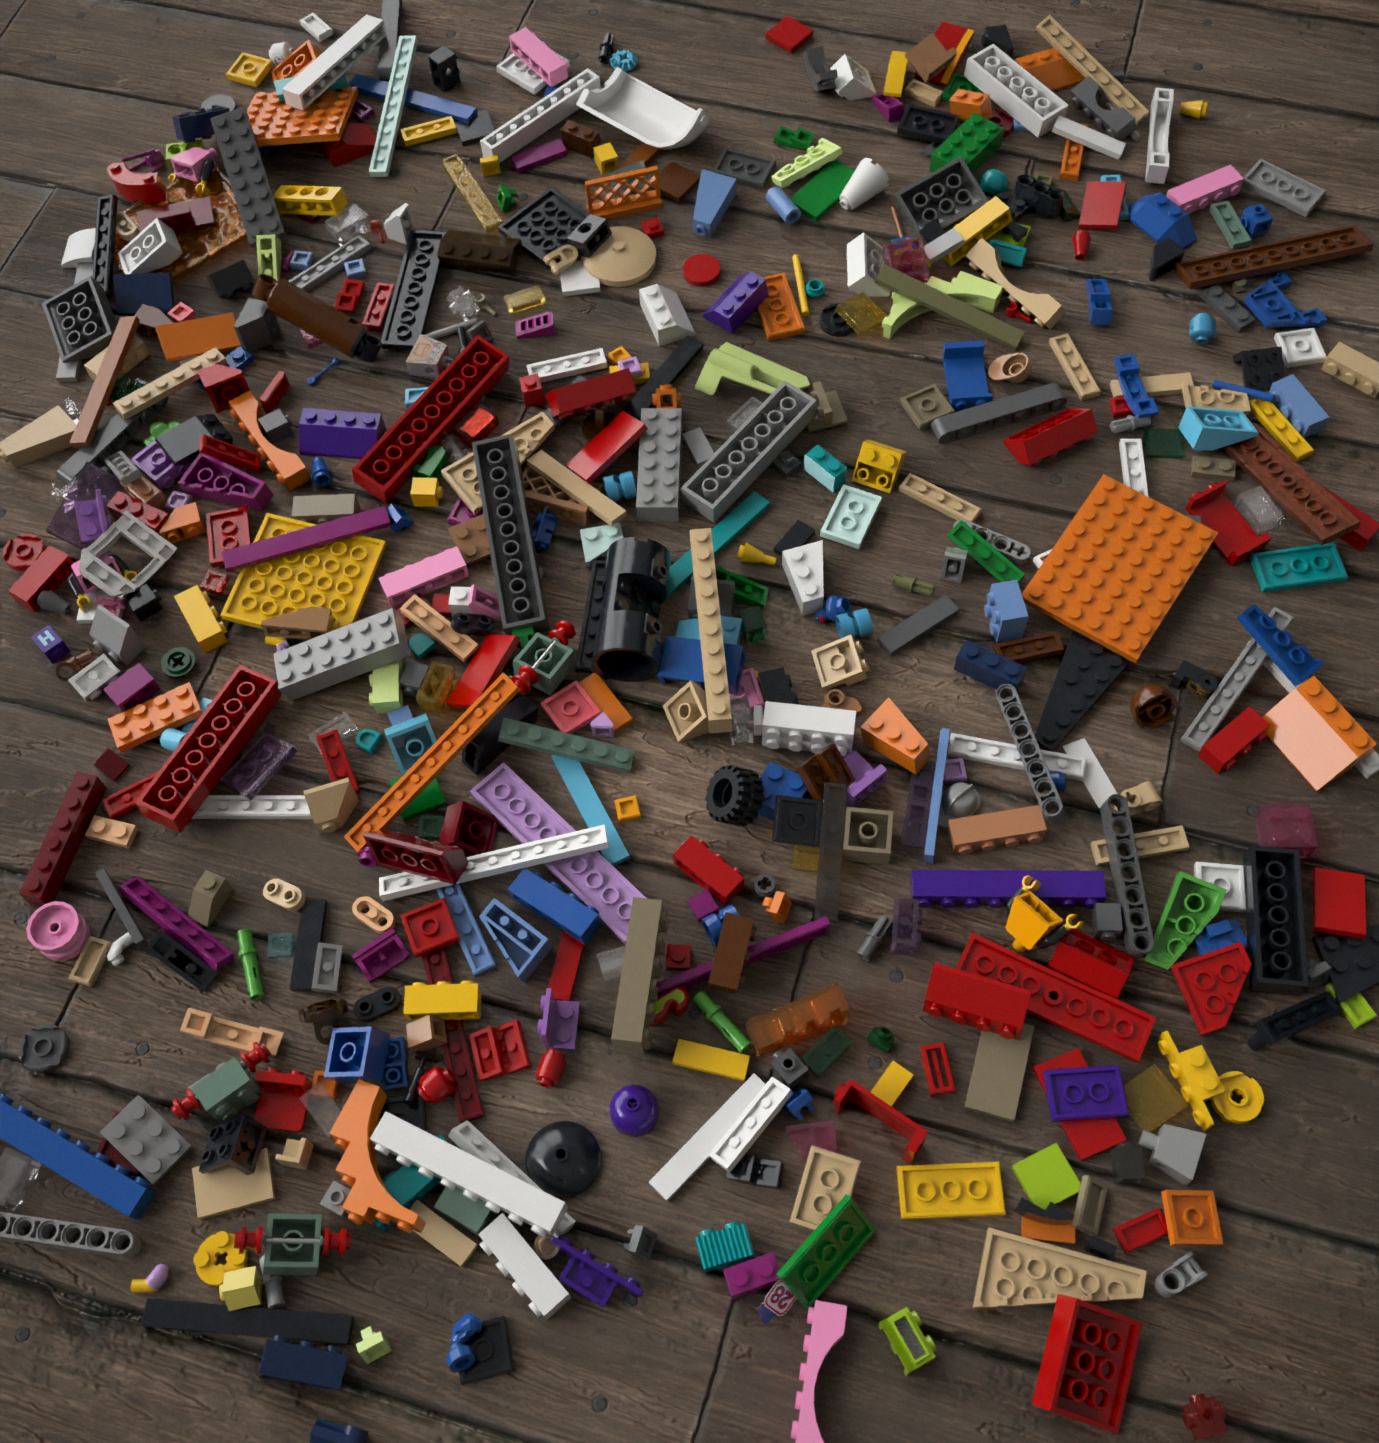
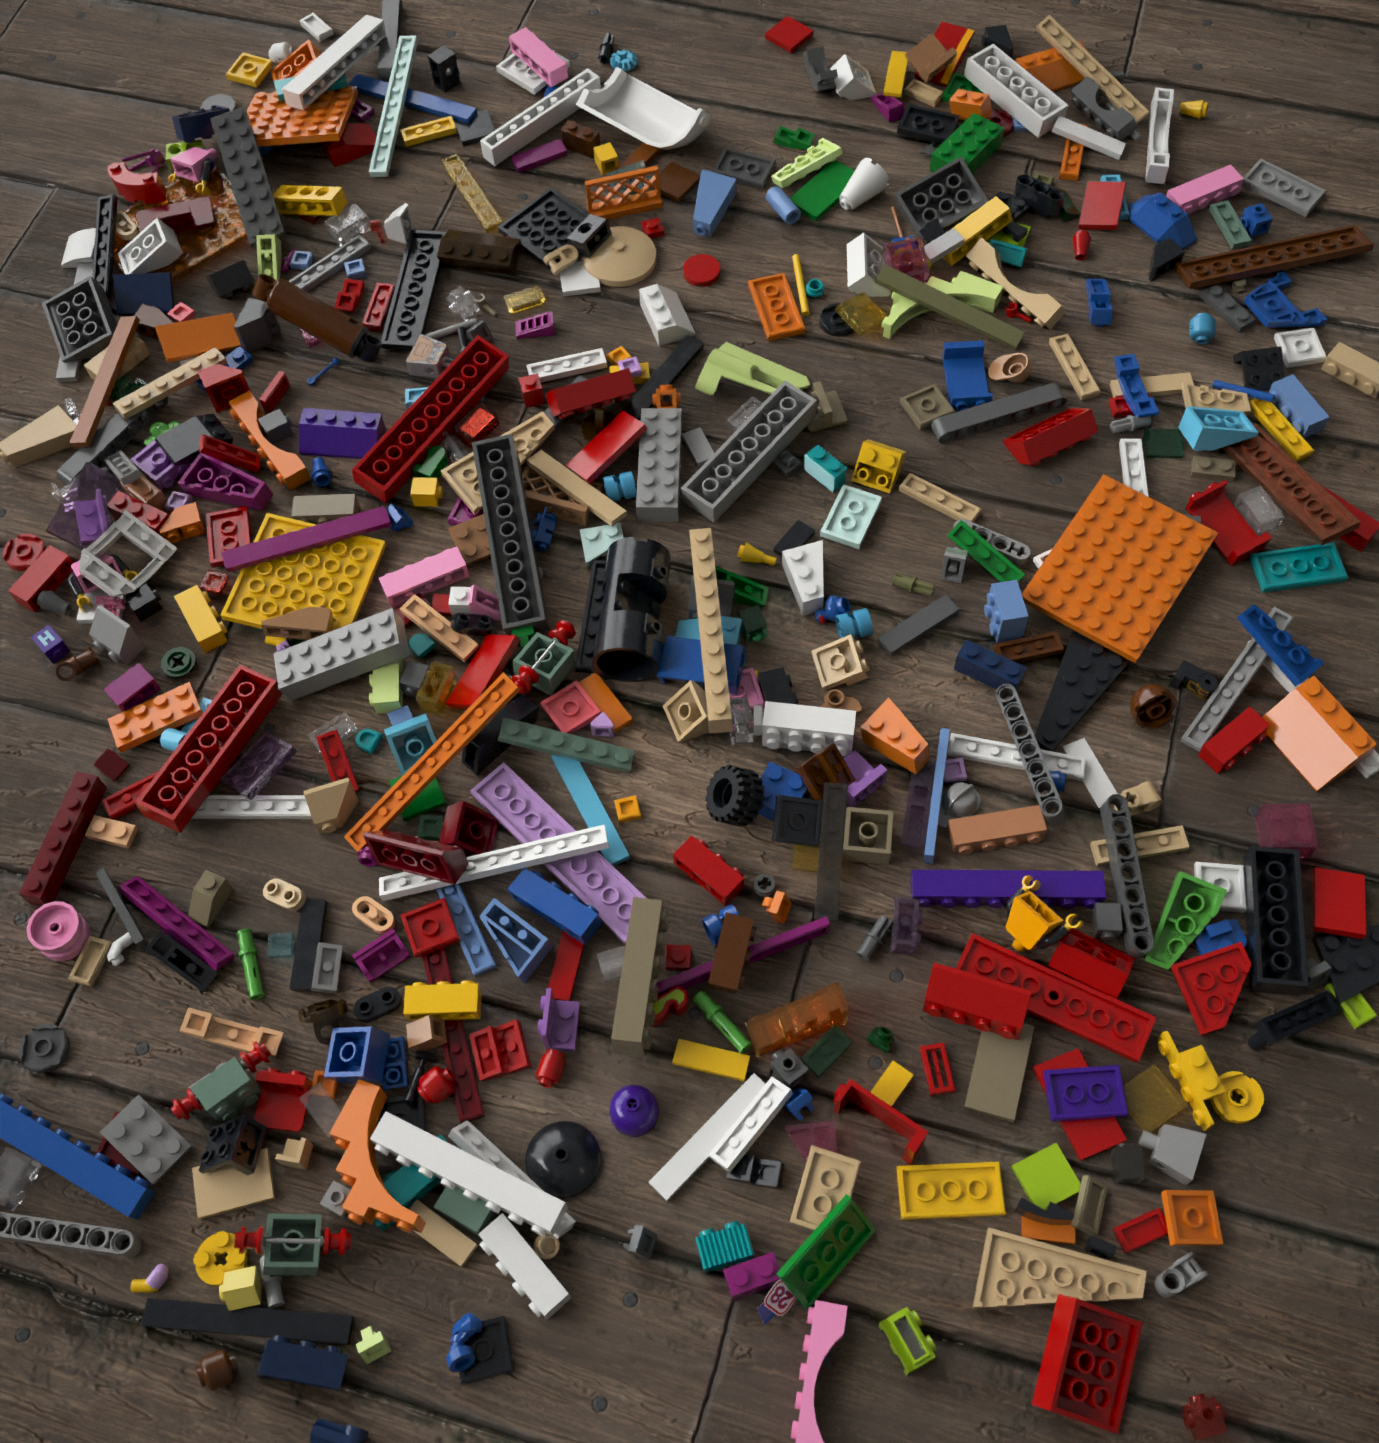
(95, 677): white bracket -> none
(216, 1370): none -> reddish brown head
(490, 165): yellow tile -> none
(506, 198): green tile -> none
(590, 1277): dark purple bracket -> none
(703, 905): magenta tile -> none
(722, 535): teal tile -> none
(738, 302): dark purple slope -> none
(994, 182): teal hair -> none

